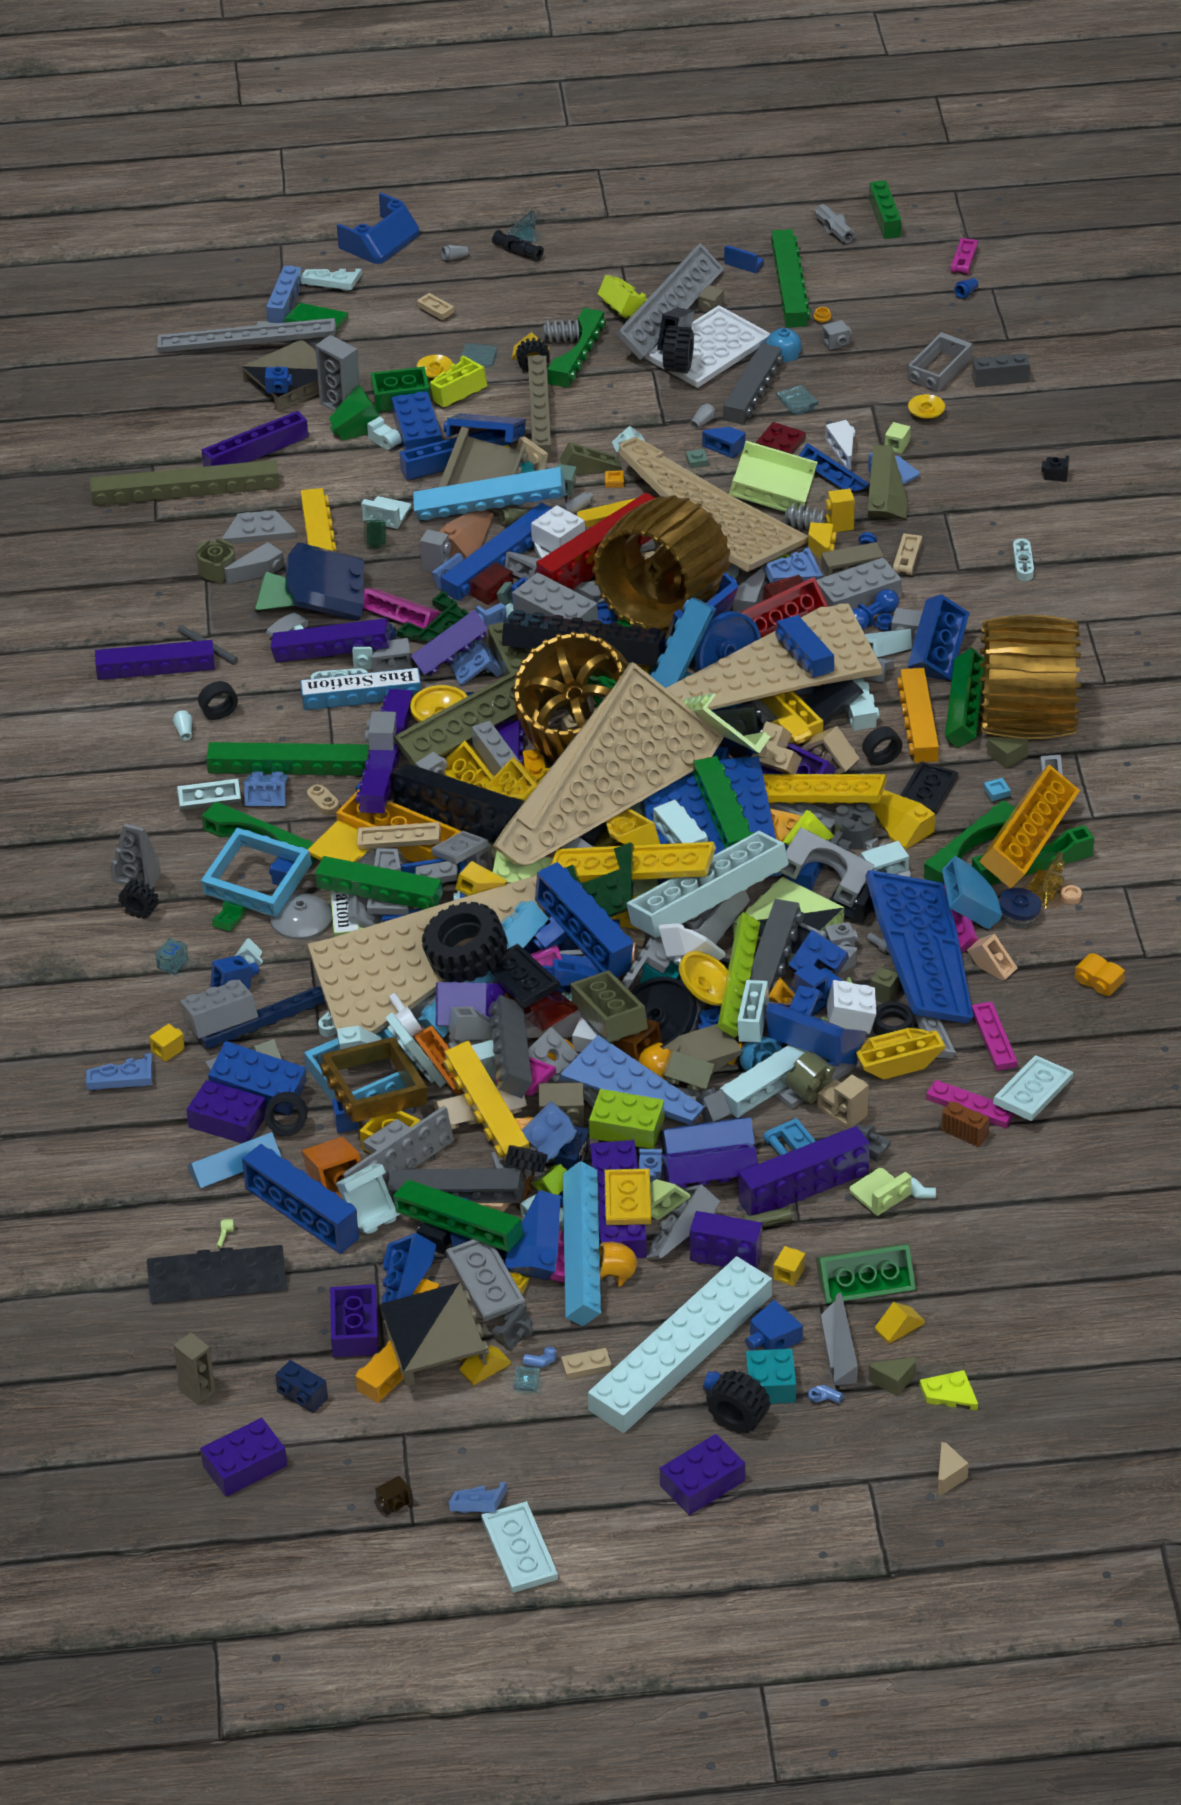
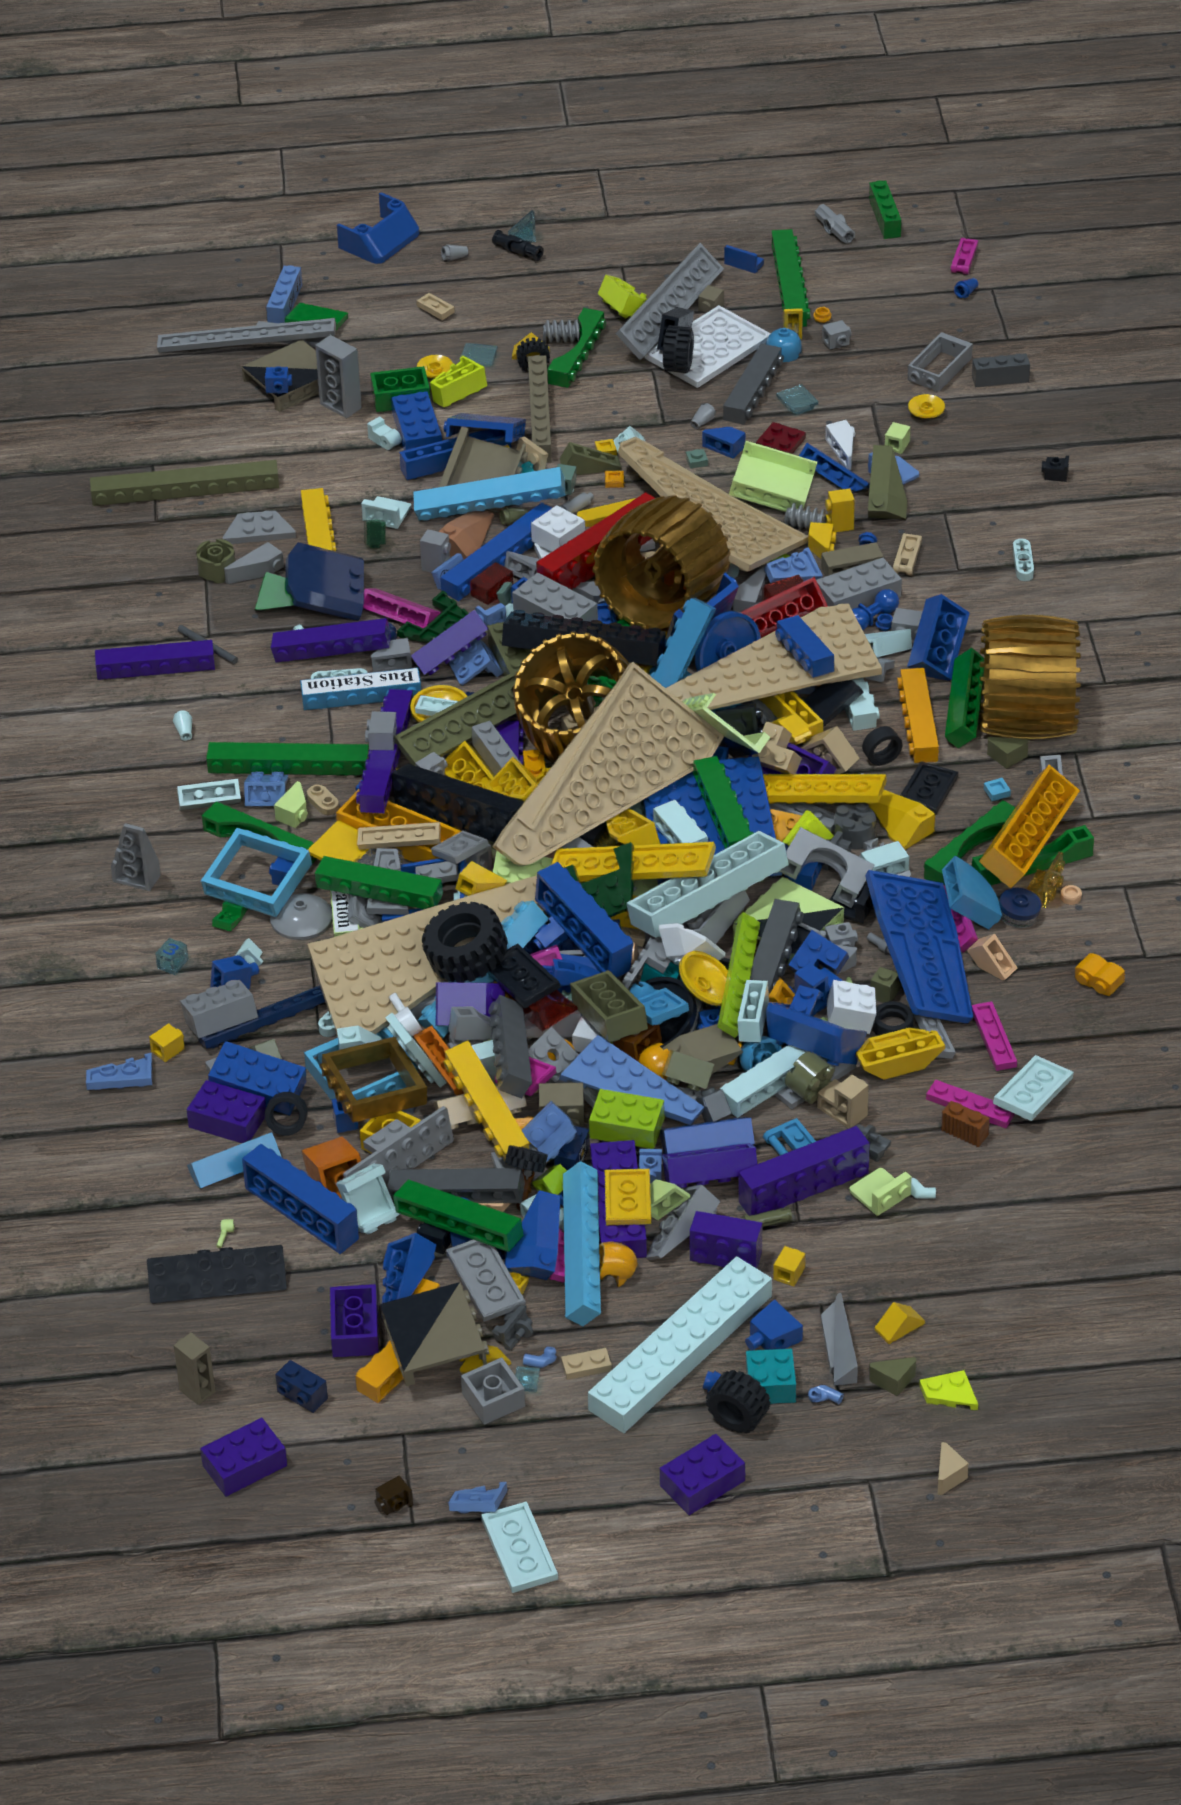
(138, 899): black tyre -> none
(223, 709): black tyre -> none
(257, 441): dark purple brick -> none
(287, 623): light grey slope -> none
(291, 806): none -> yellowish green slope
(327, 279): light aqua wing -> none
(353, 415): green slope -> none
(362, 657): light aqua bracket -> none
(431, 705): none -> light aqua plate
(493, 1390): none -> light grey brick
(606, 446): none -> yellow plate
(659, 1004): none -> dark azure plate
(793, 320): none -> yellow slope
(866, 1272): green slope -> none

